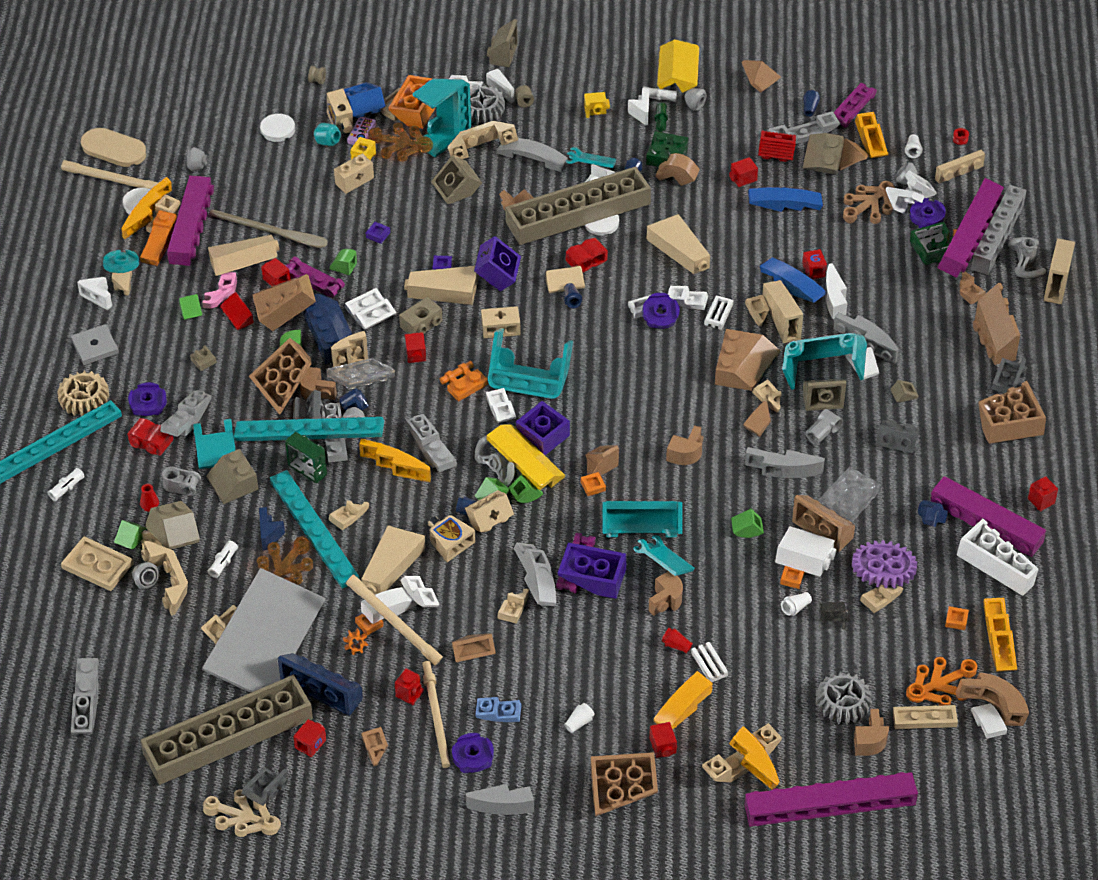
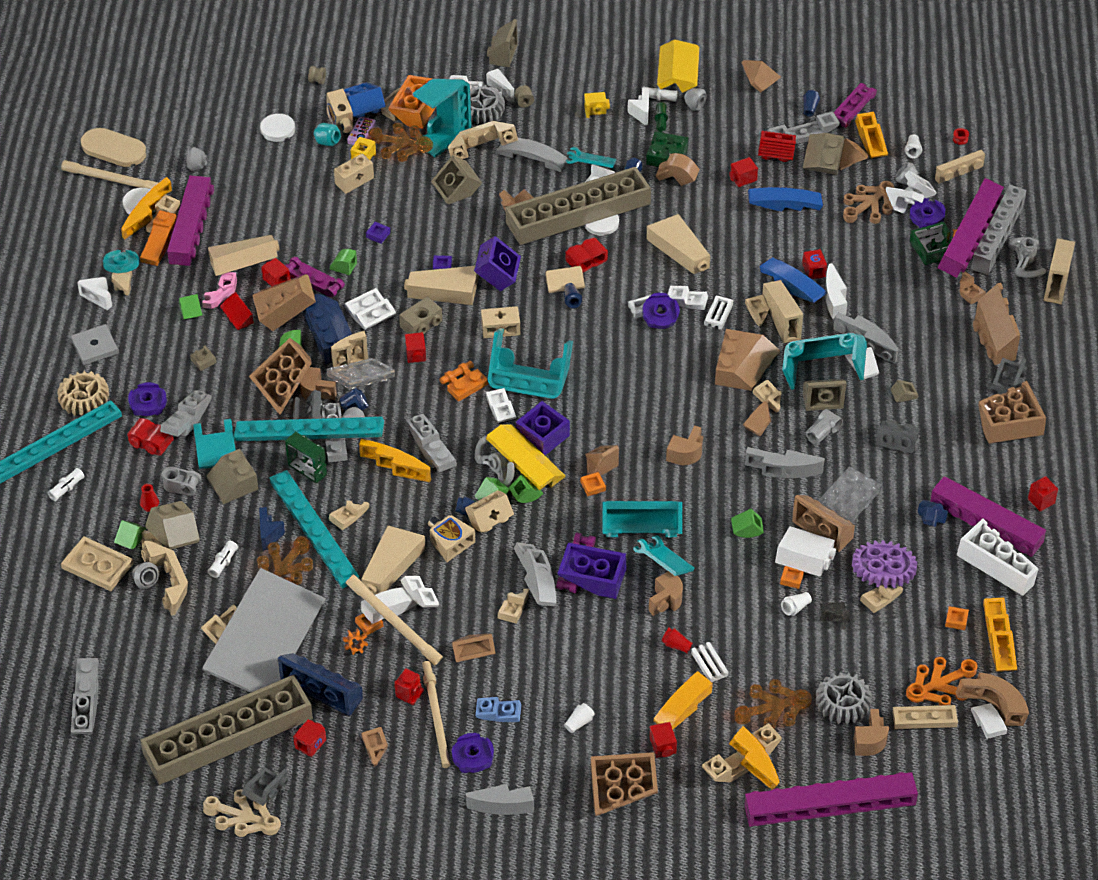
(304, 238): dark tan piece -> none
(774, 704): none -> clear orange plant

